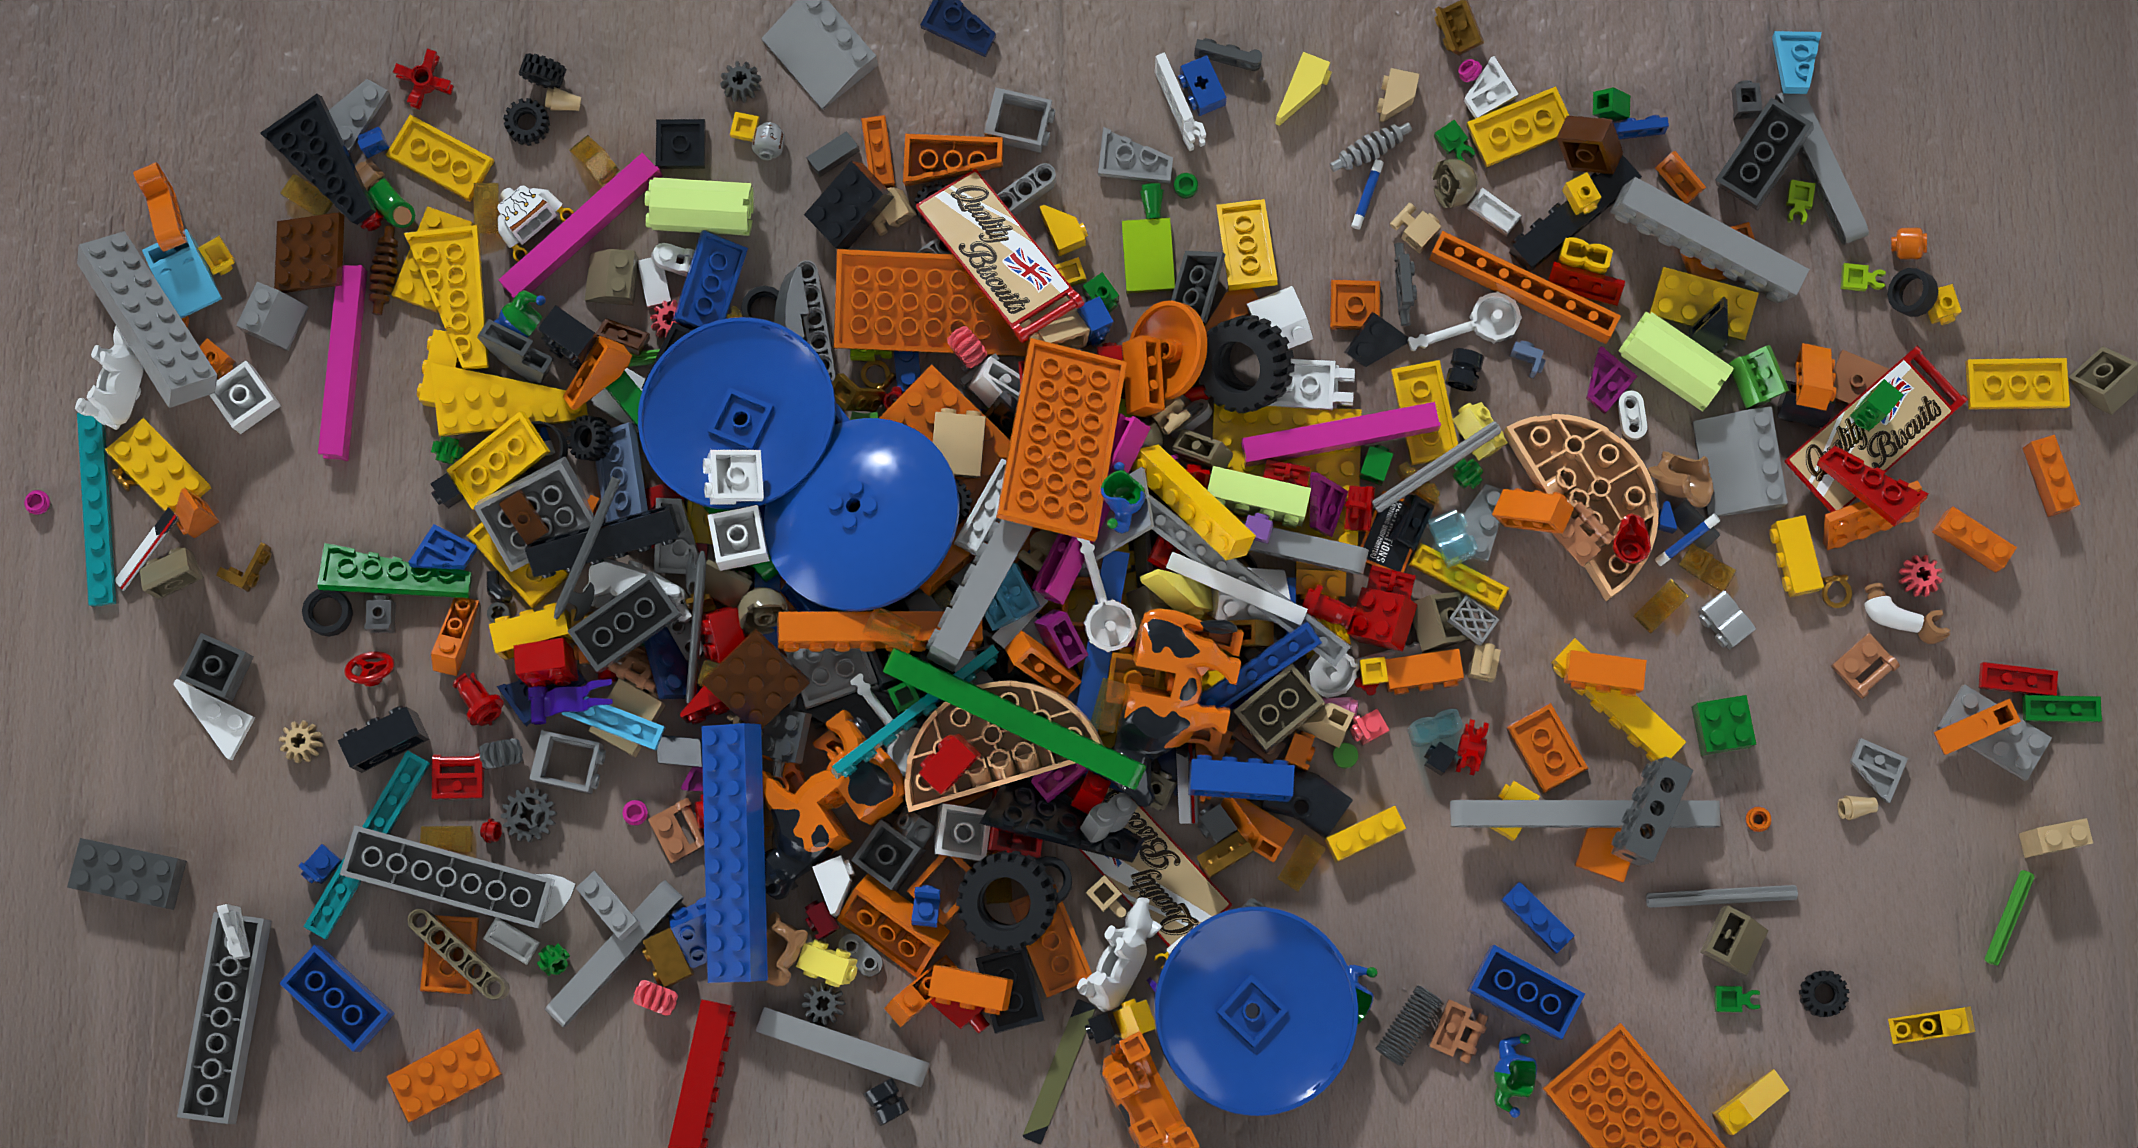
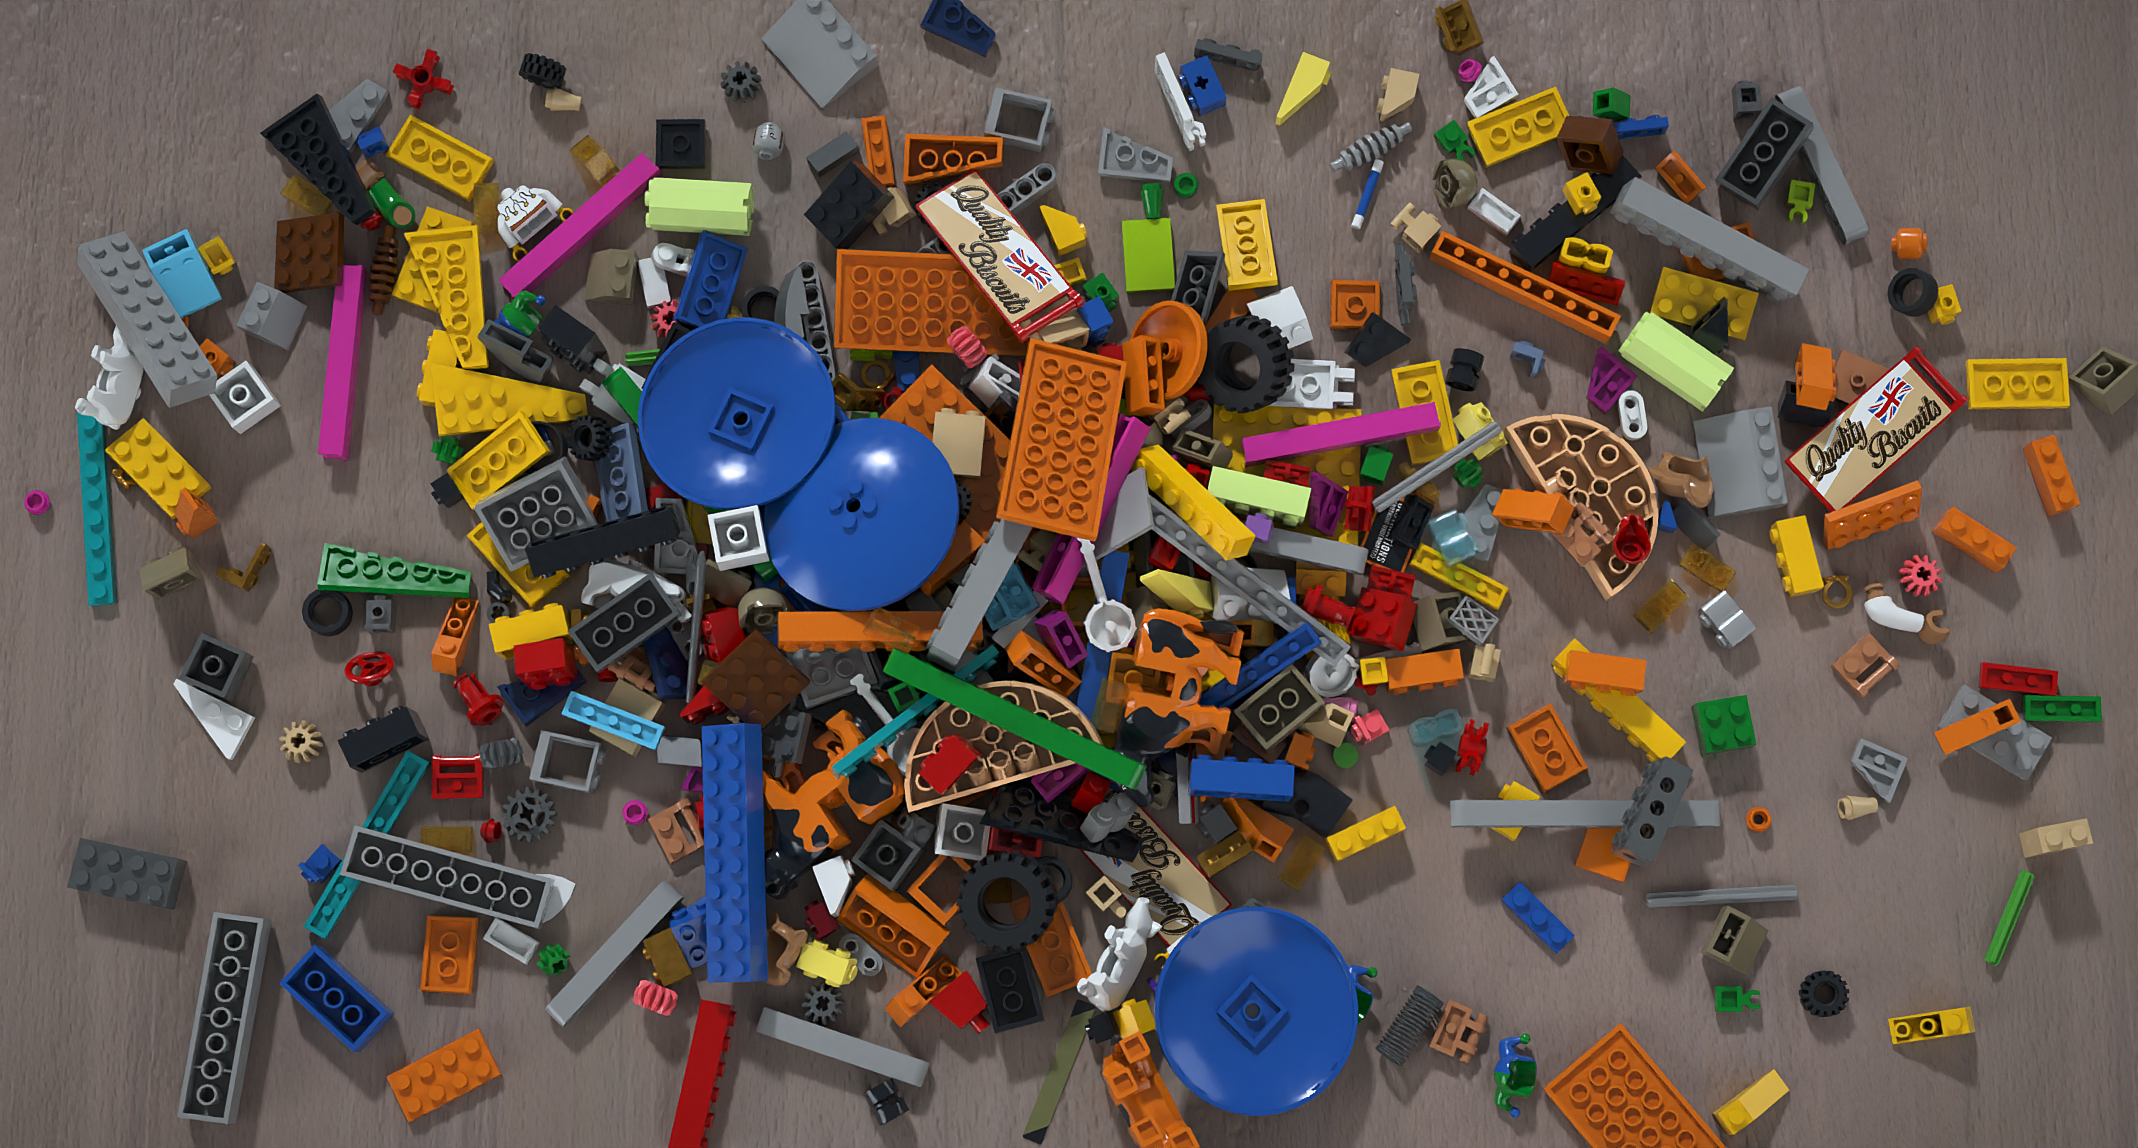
(146, 549): sticker -> none
(162, 206): orange beam -> none
(235, 931): white wing -> none
(443, 551): blue wing -> none
(447, 950): dark tan beam -> none
(524, 517): reddish brown plate -> none
(532, 134): black tyre -> none
(563, 699): dark purple flag -> none
(584, 600): dark grey piece -> none
(600, 369): orange slope -> none
(608, 905): light grey plate -> none
(631, 338): reddish brown plate -> none
(733, 476): white plate -> none
(744, 126): yellow plate -> none
(926, 906): blue bracket -> none
(970, 989): orange brick -> none
(983, 514): white tile -> none
(1123, 497): piece -> none
(1236, 588): white sticker -> none
(1492, 318): white piece -> none
(1526, 992): blue brick -> none
(1687, 539): blue bar -> none
(1758, 377): bright green brick -> none
(1795, 59): medium azure wing -> none
(1857, 277): lime plate -> none
(1876, 405): green brick -> none
(1881, 493): red wing -> none

